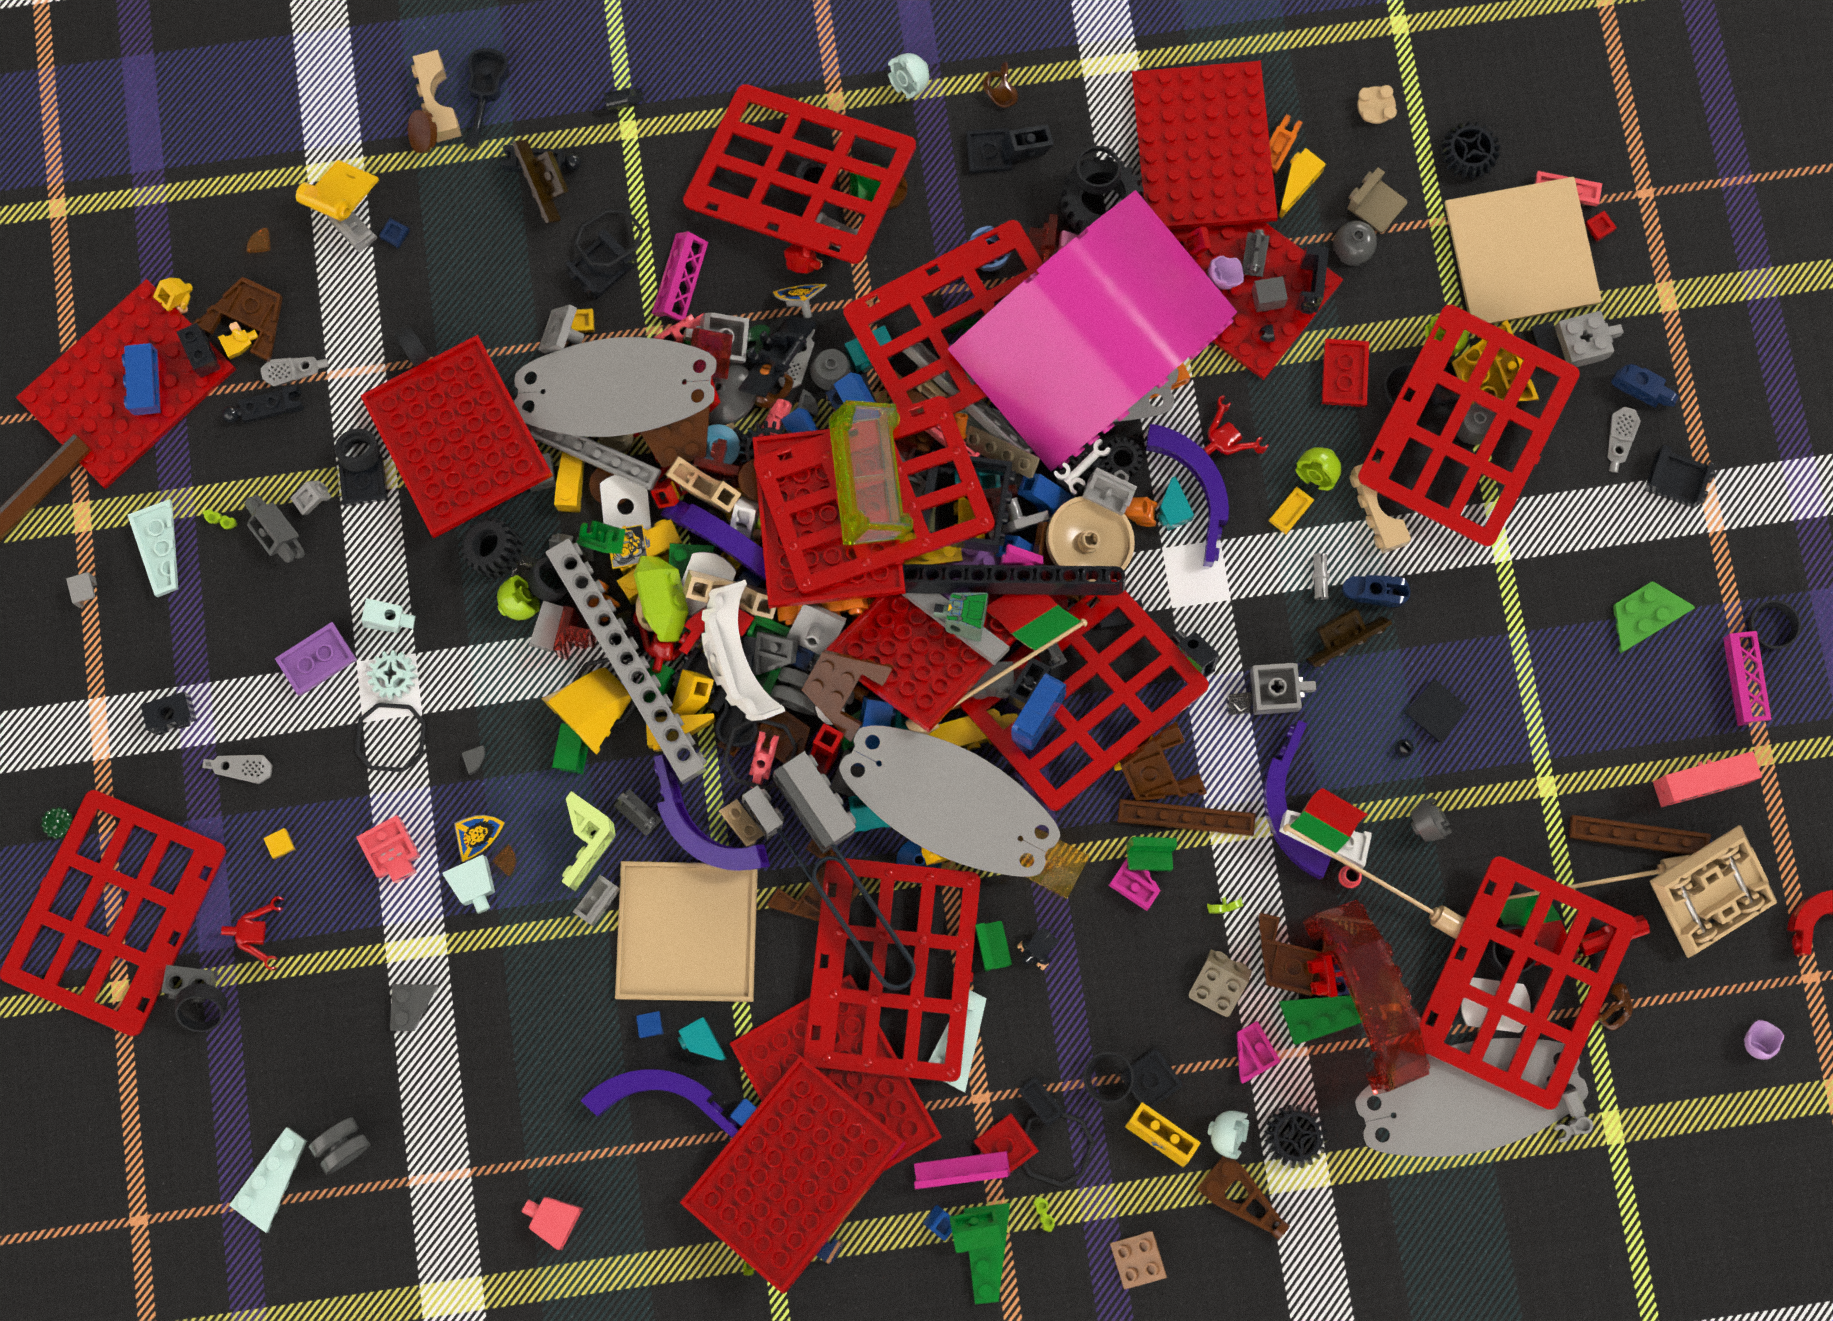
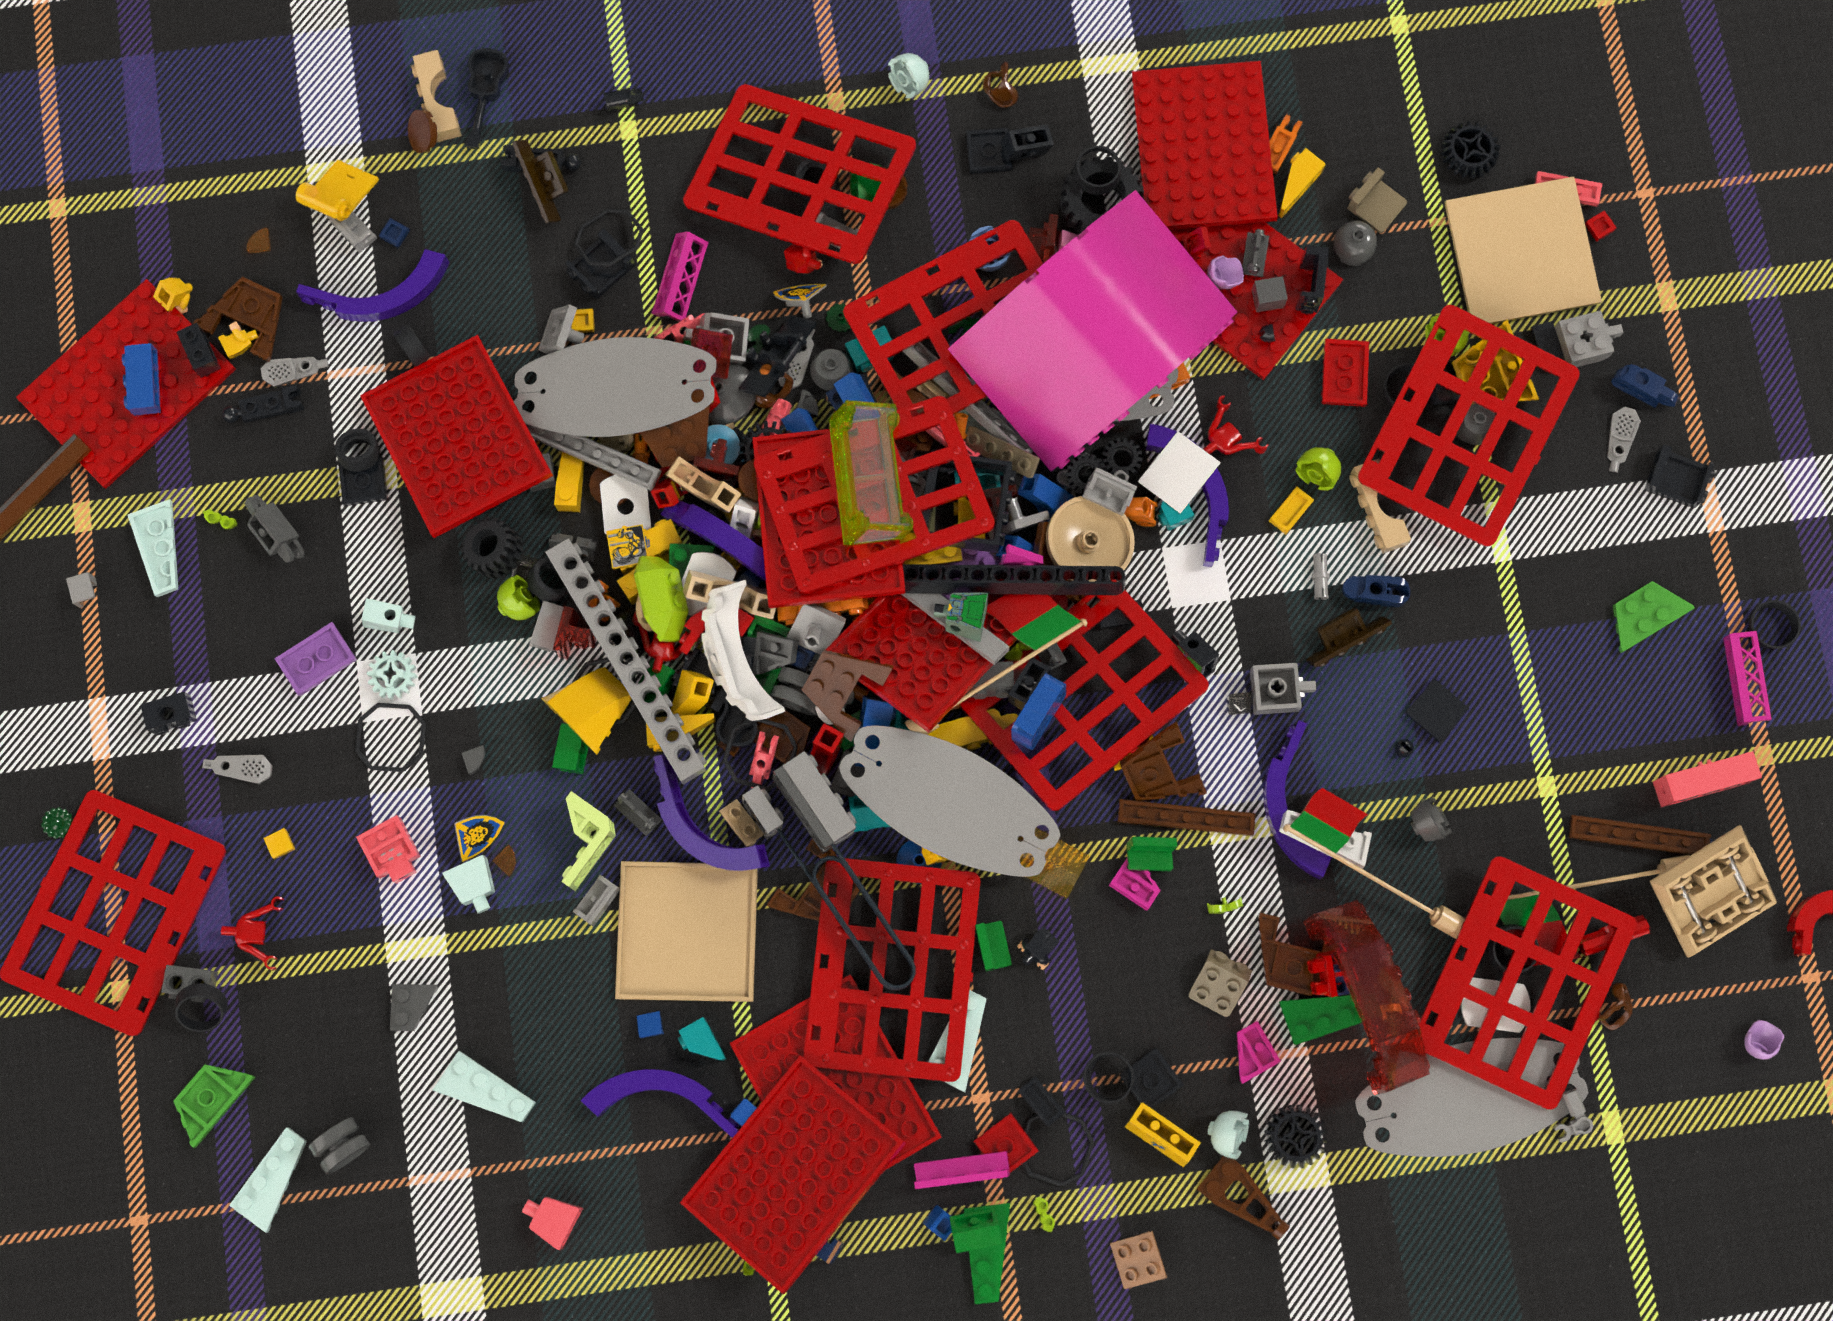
(208, 1099): none -> bright green wing
(310, 496): light grey bracket -> none
(386, 305): none -> dark purple arch
(480, 1087): none -> light aqua wing
(602, 537): green hinge -> none
(640, 449): none -> orange axle
(836, 318): none -> dark green piece
(1016, 652): none -> lime piece
(1071, 477): white bar -> none
(1179, 472): none -> white sticker
(1345, 882): coral piece -> none
(1377, 104): tan piece -> none

